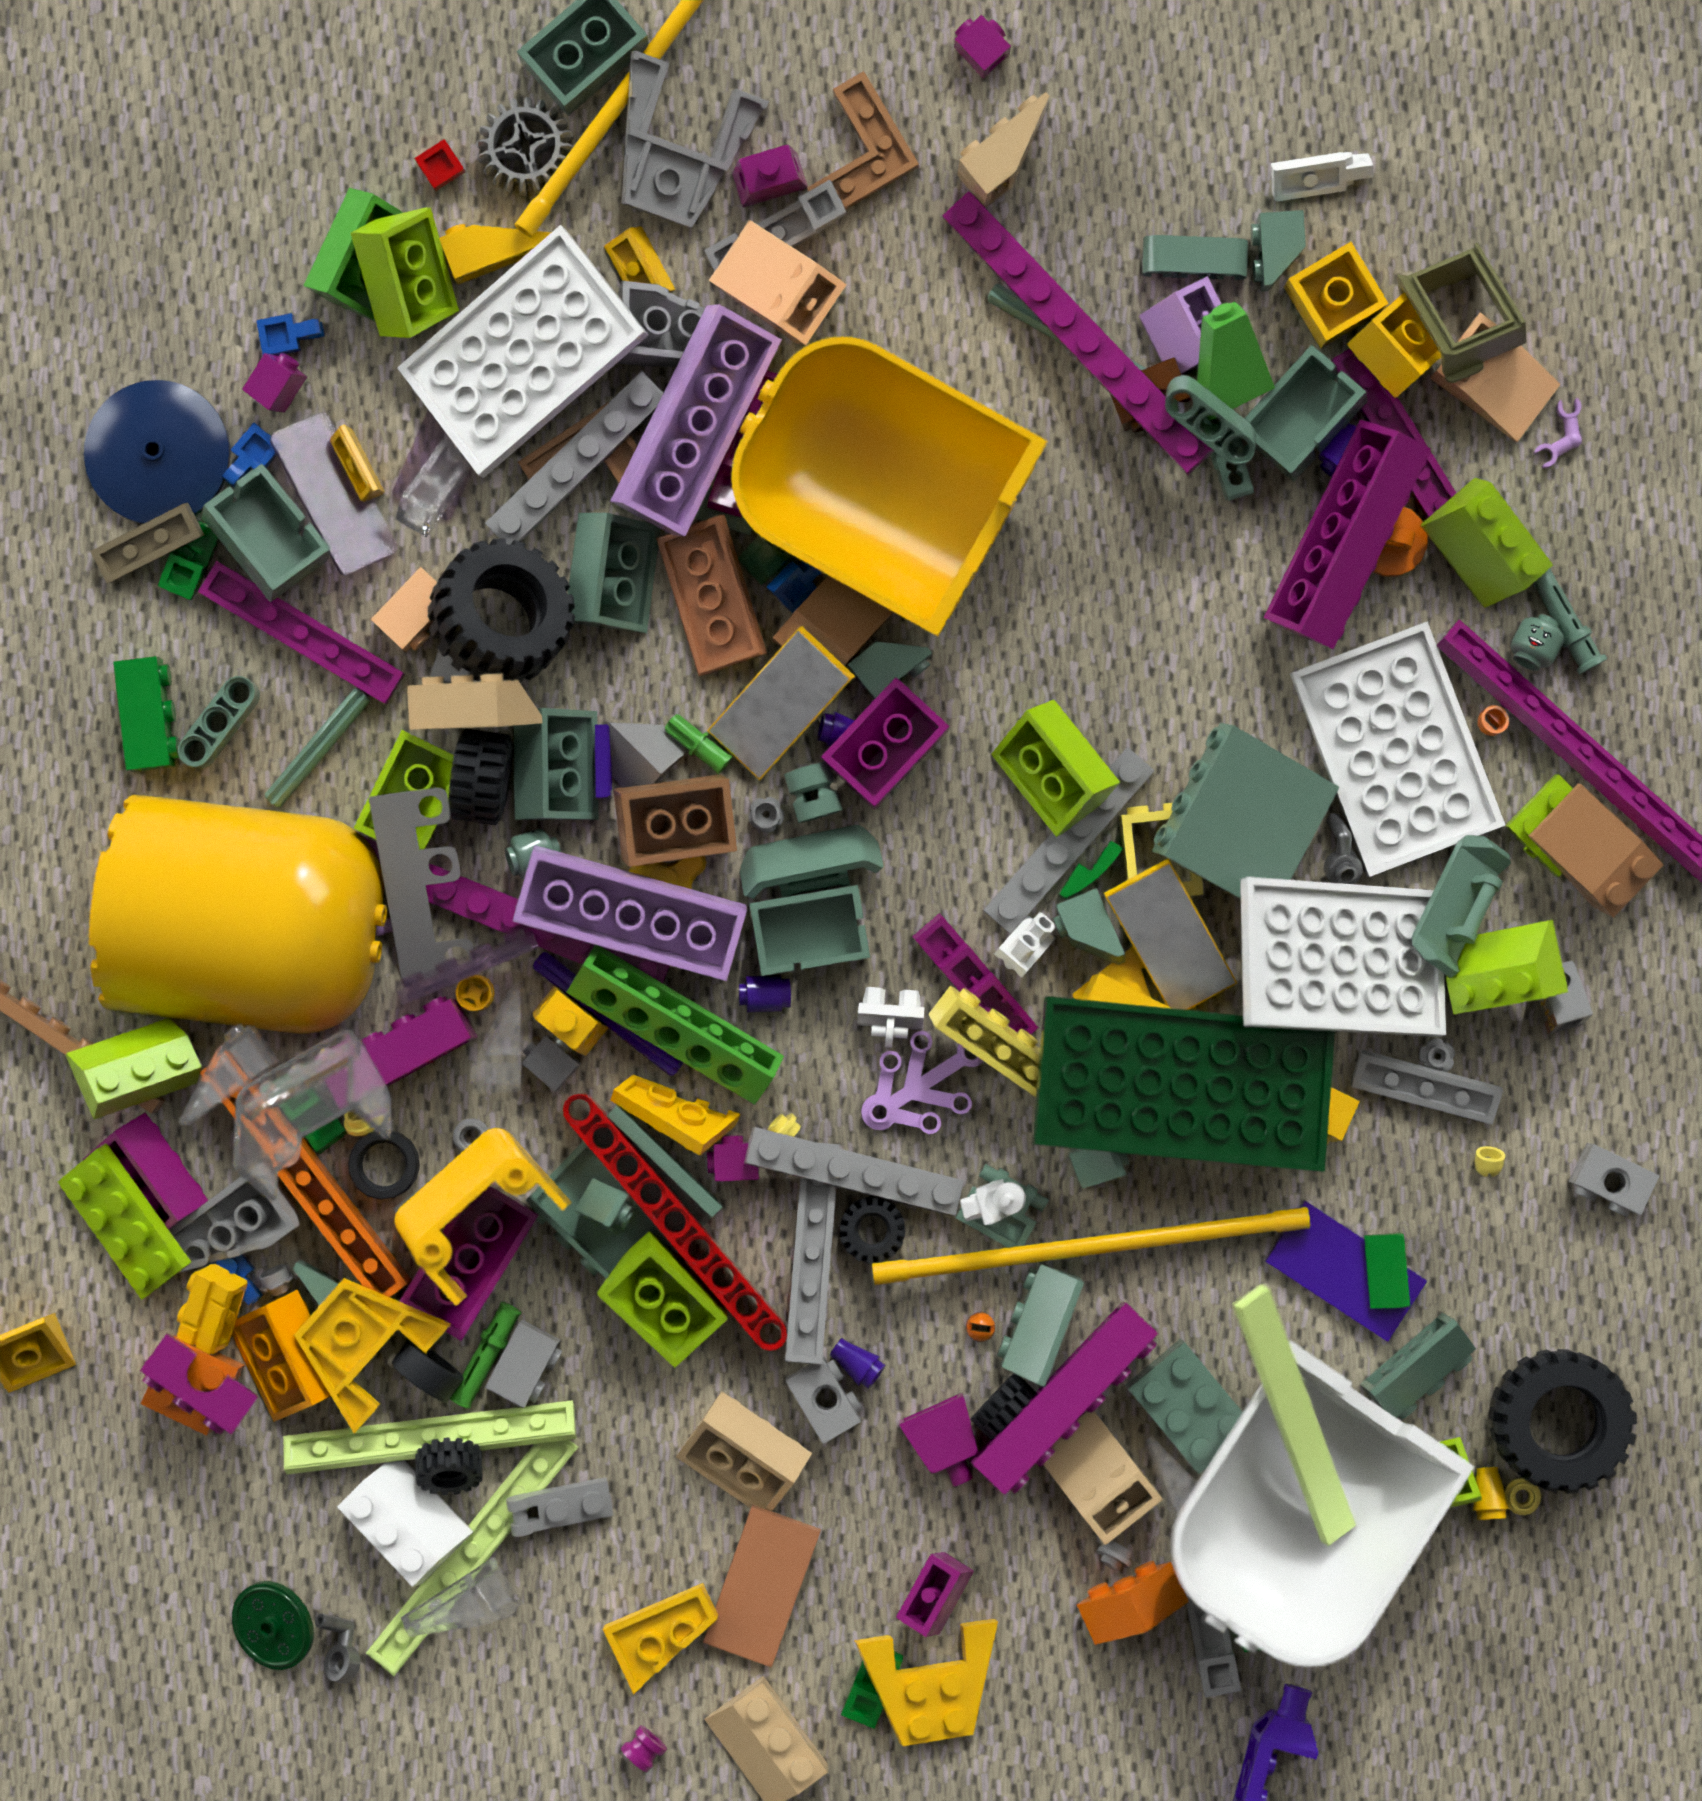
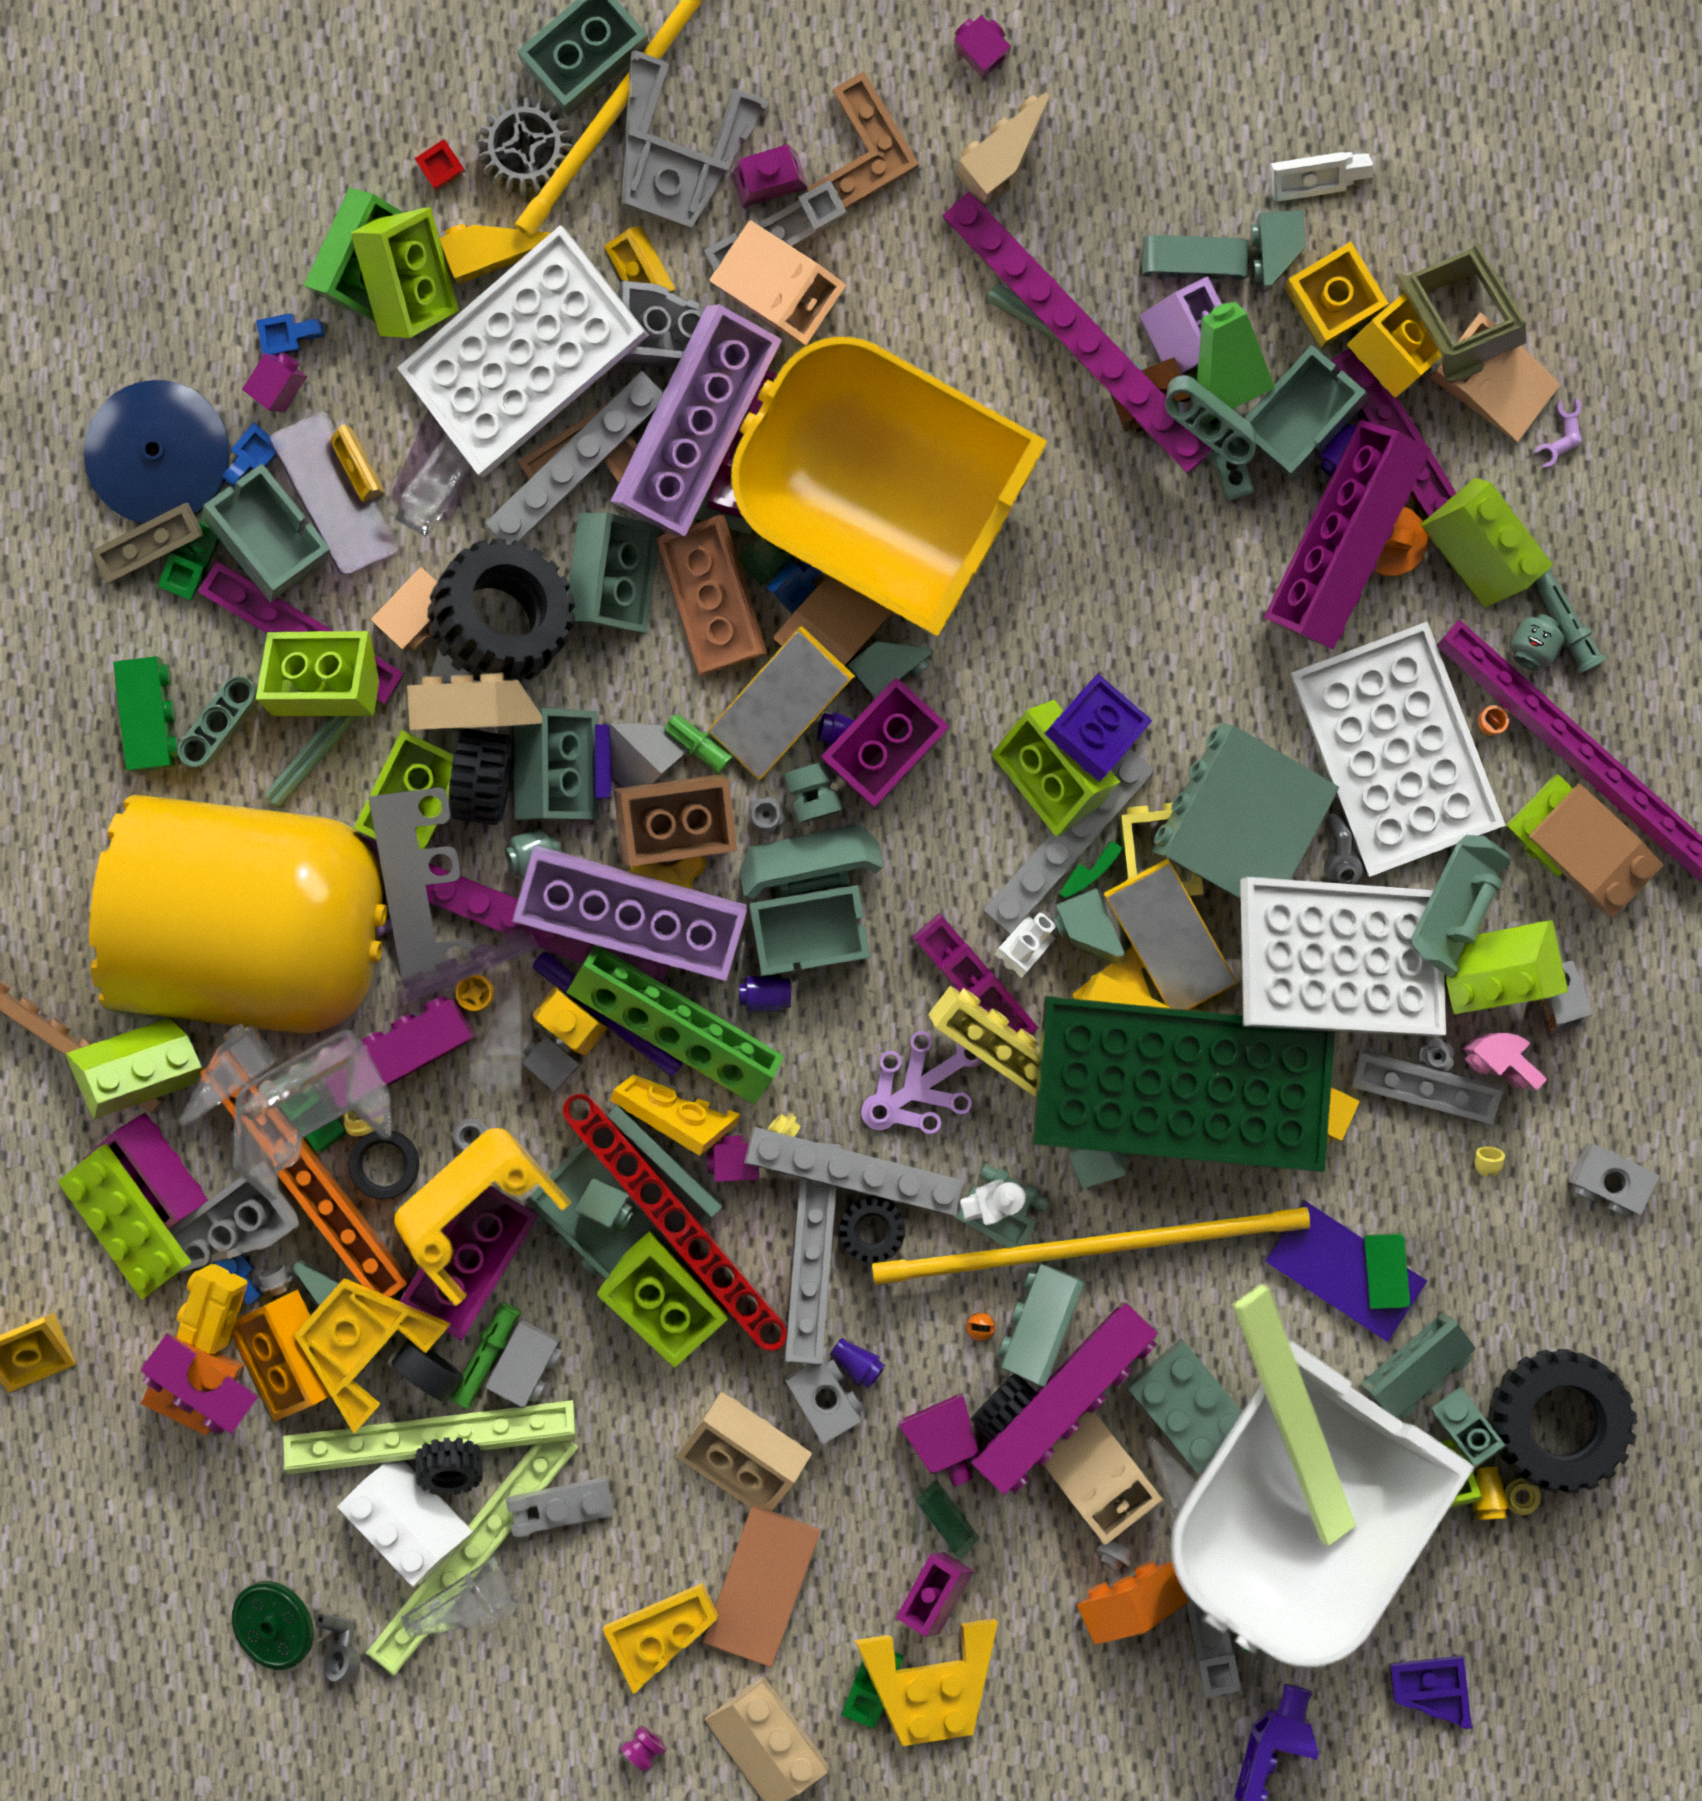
(318, 674): none -> lime slope
(890, 1020): white hips -> none
(947, 1518): none -> clear green slope
(1098, 727): none -> dark purple plate
(1433, 1687): none -> dark purple wing
(1467, 1427): none -> sand green slope
(1502, 1056): none -> bright pink brick

